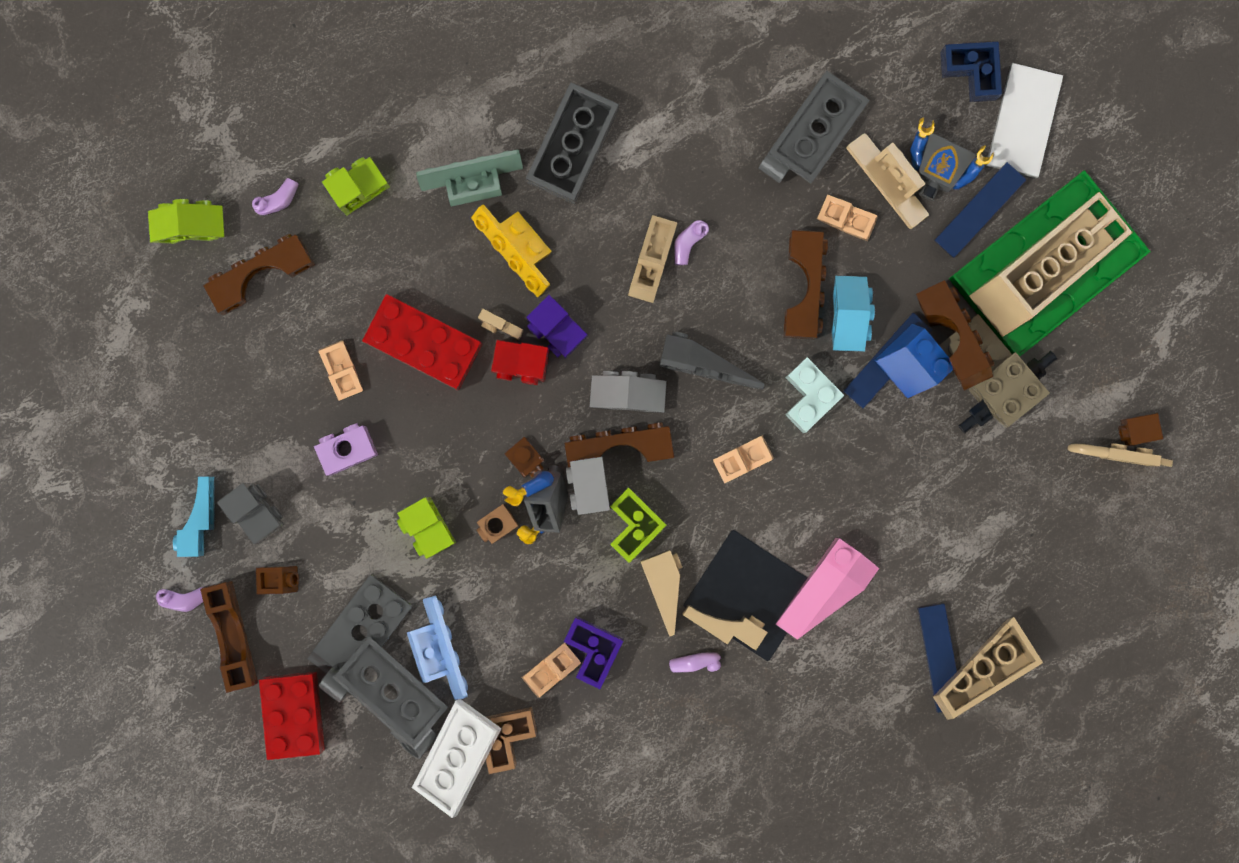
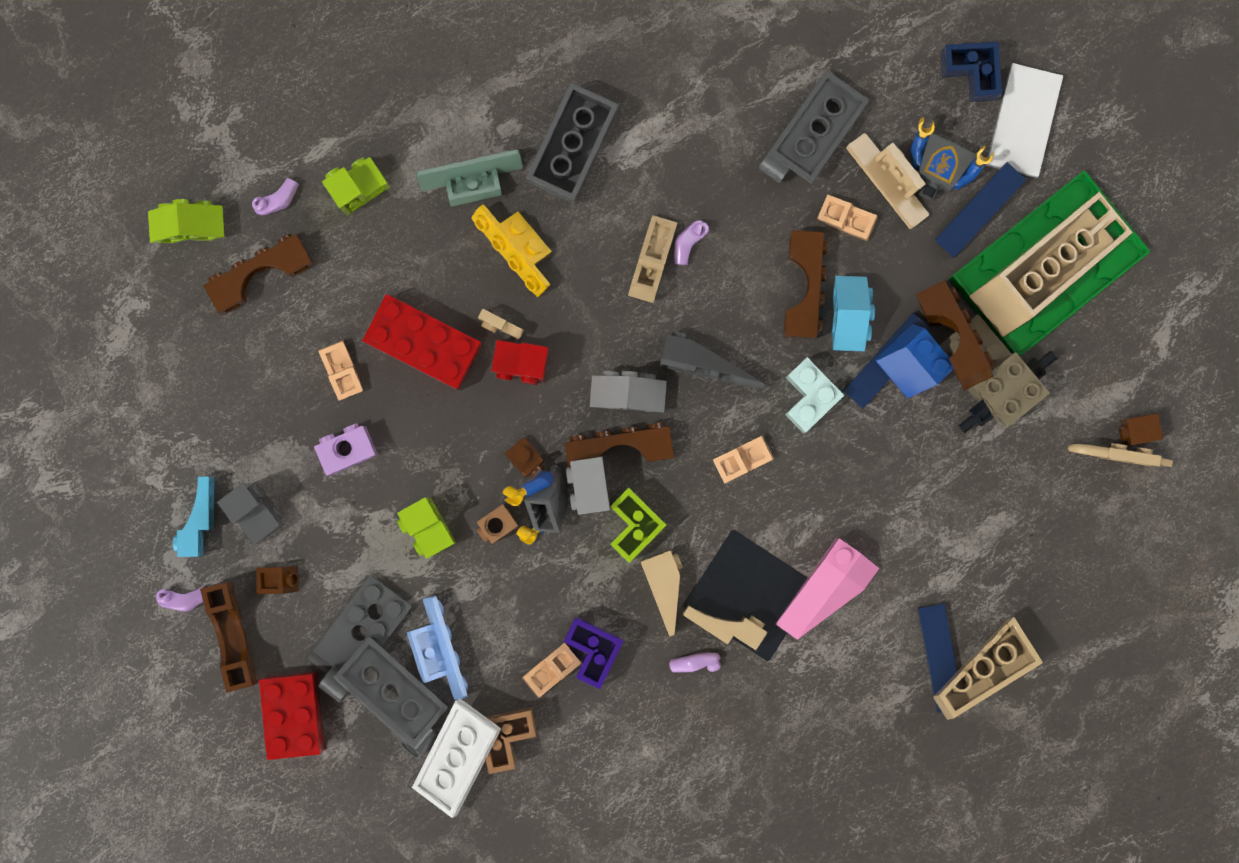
(556, 327): dark purple brick -> none

